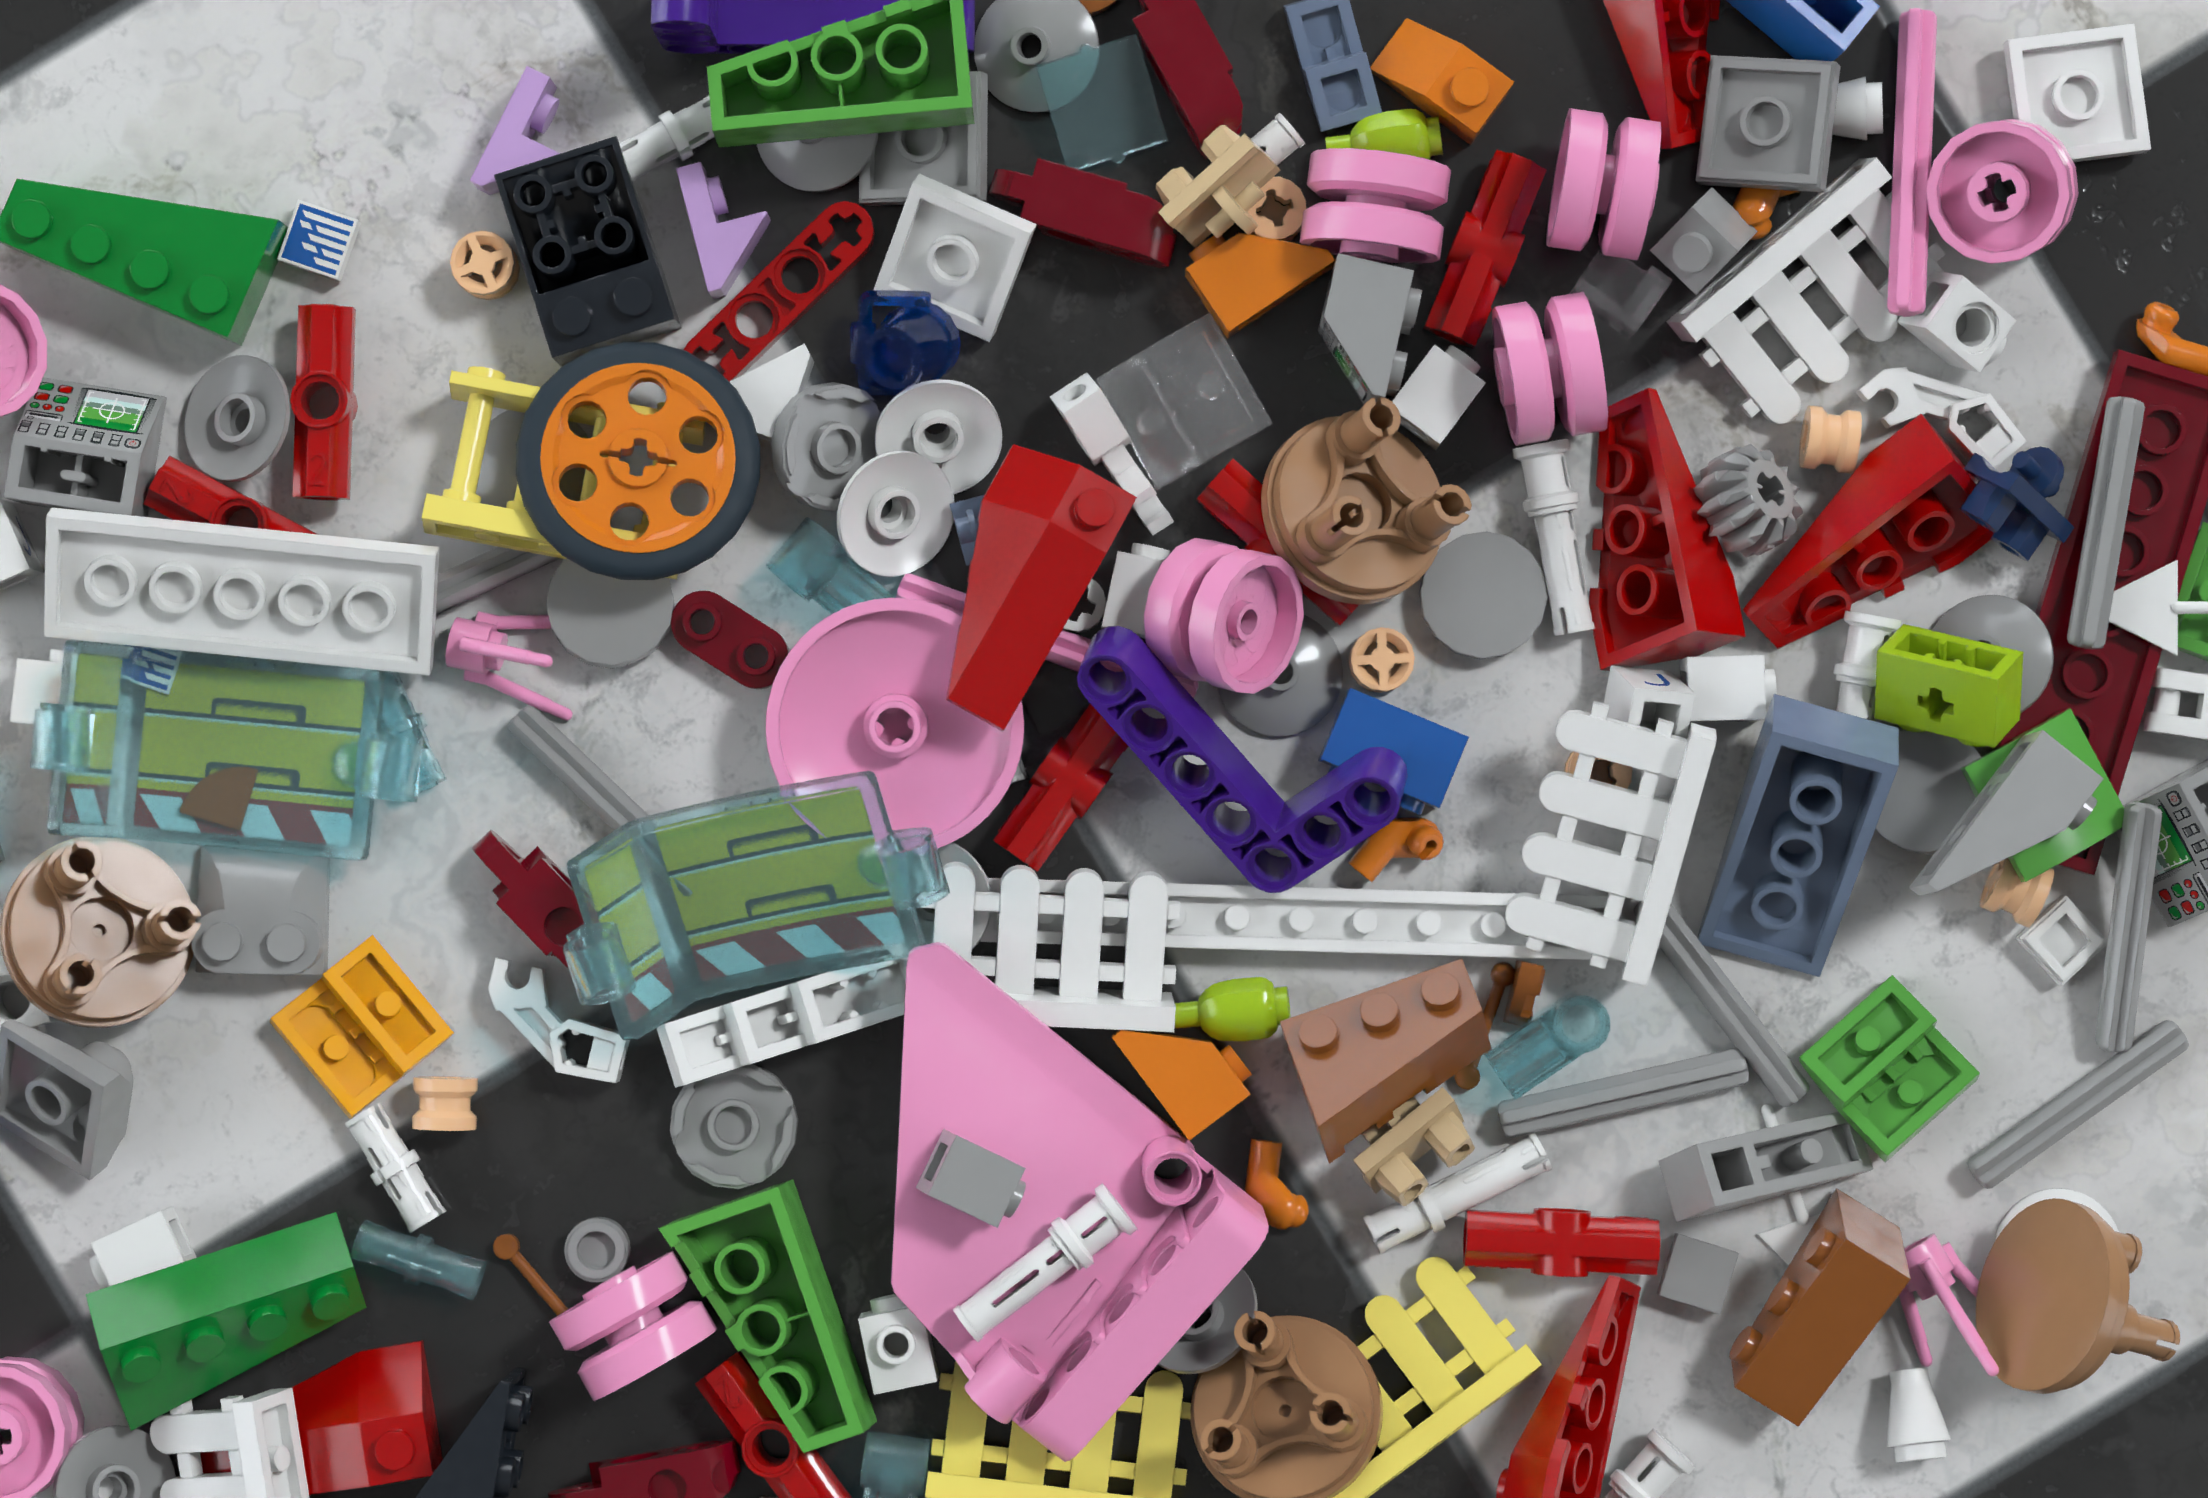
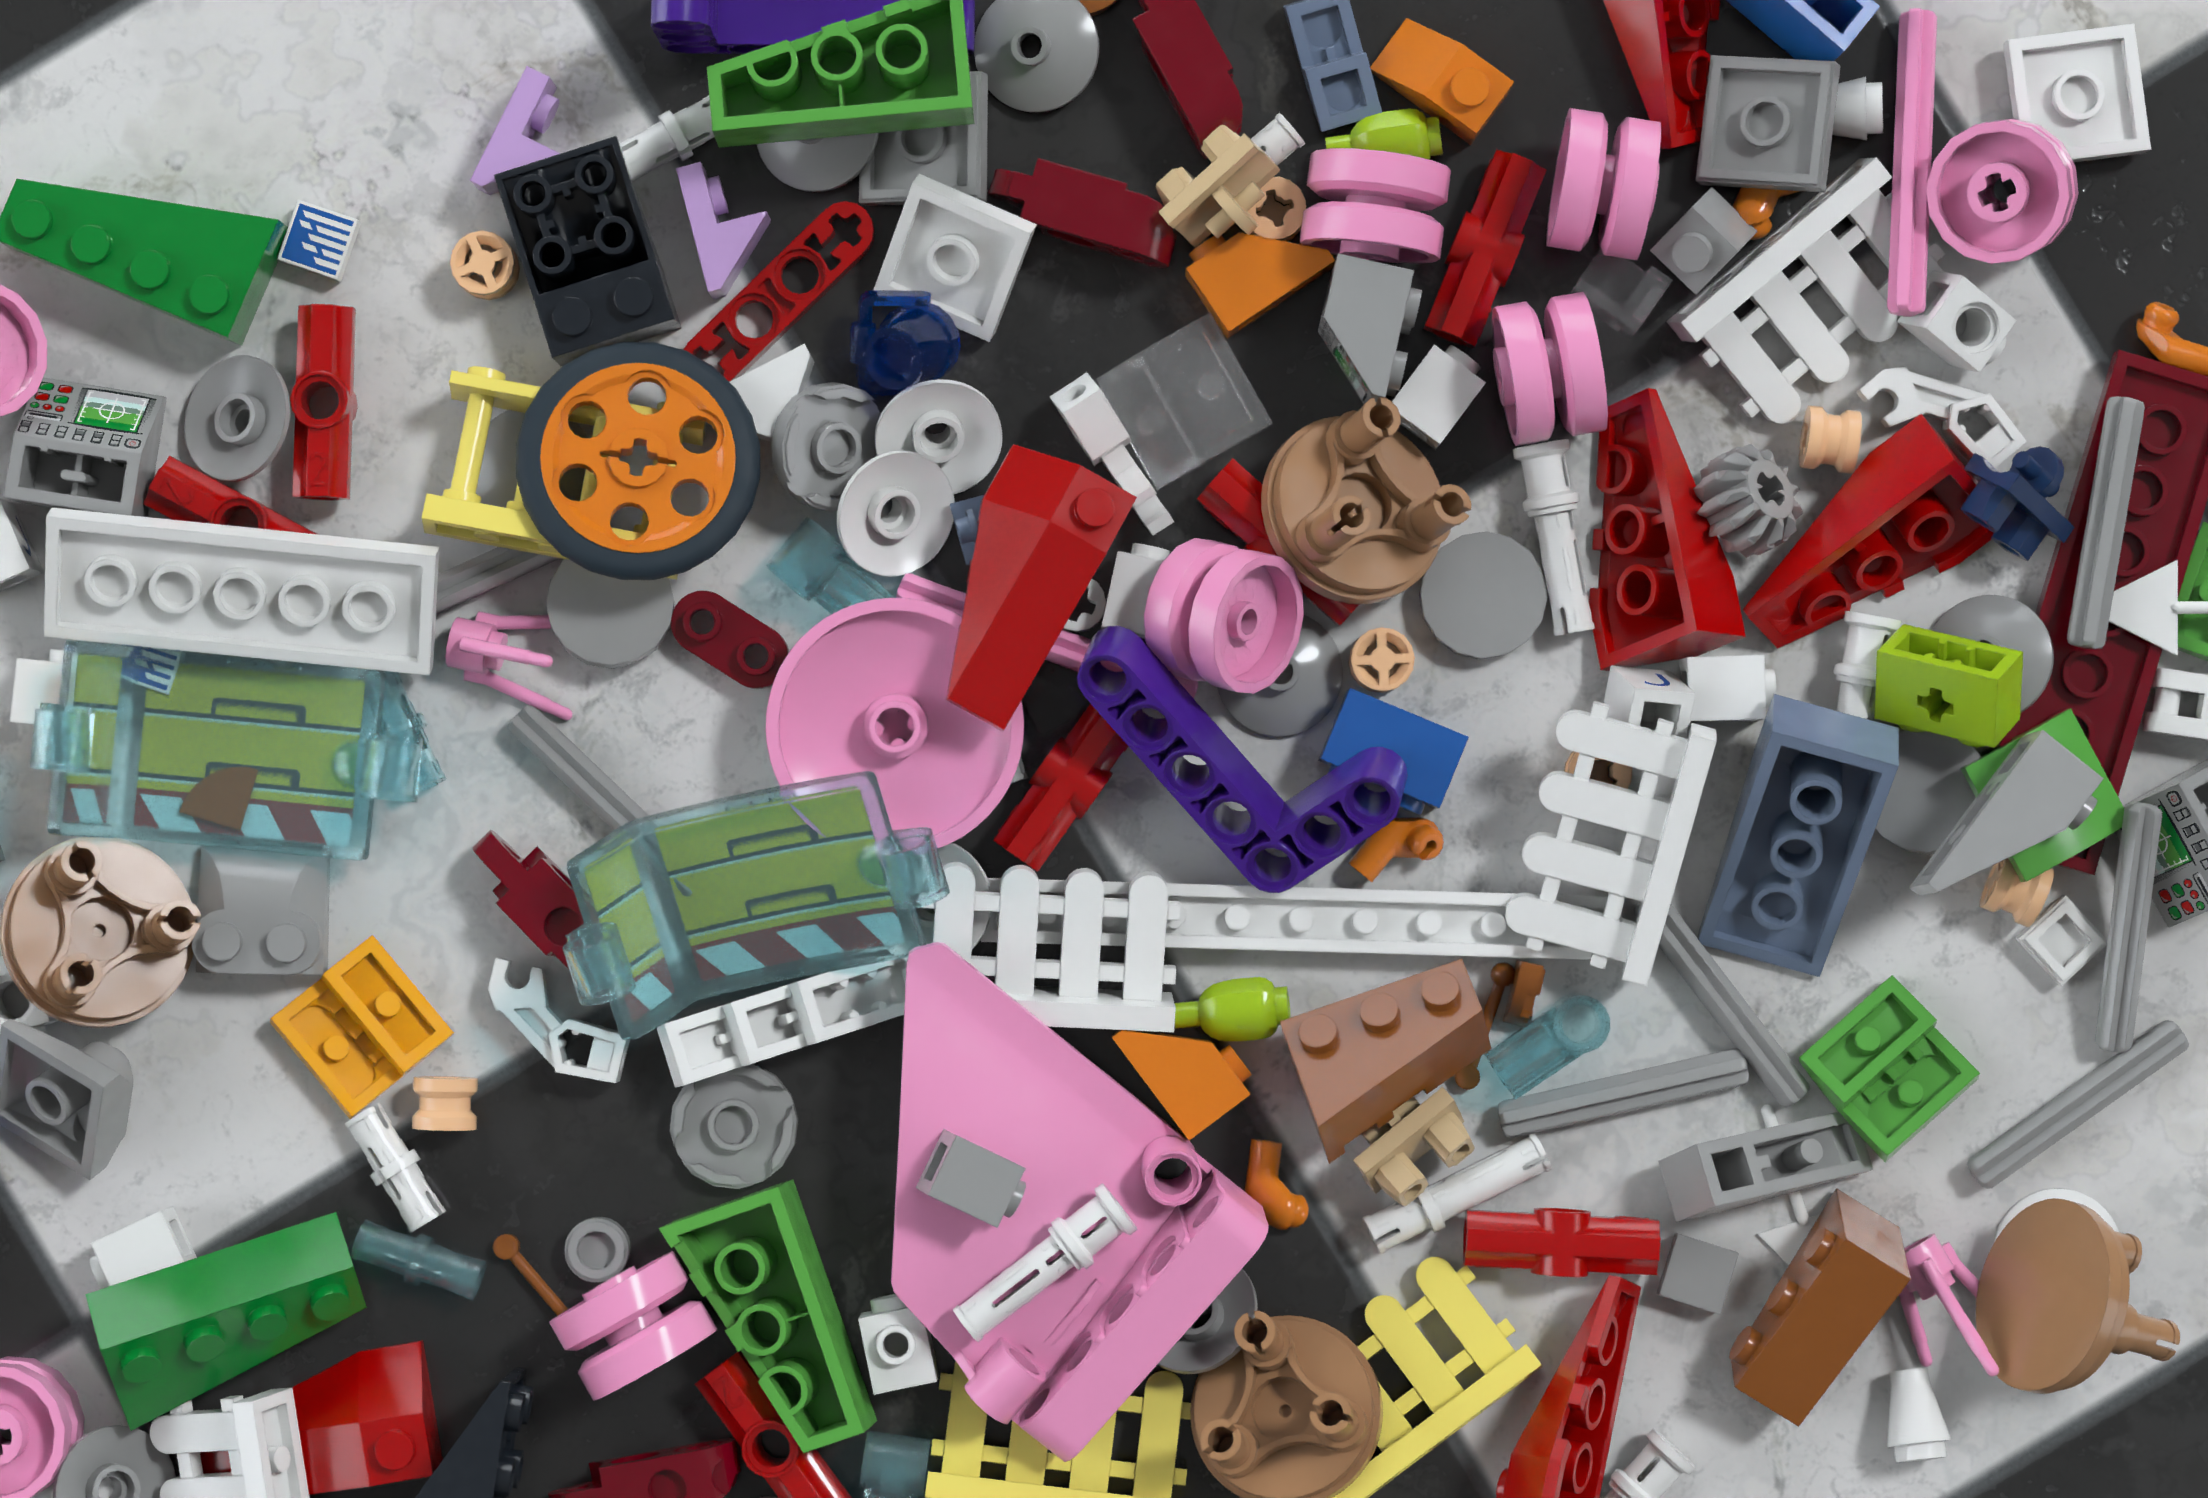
(1102, 103): clear light blue piece -> none

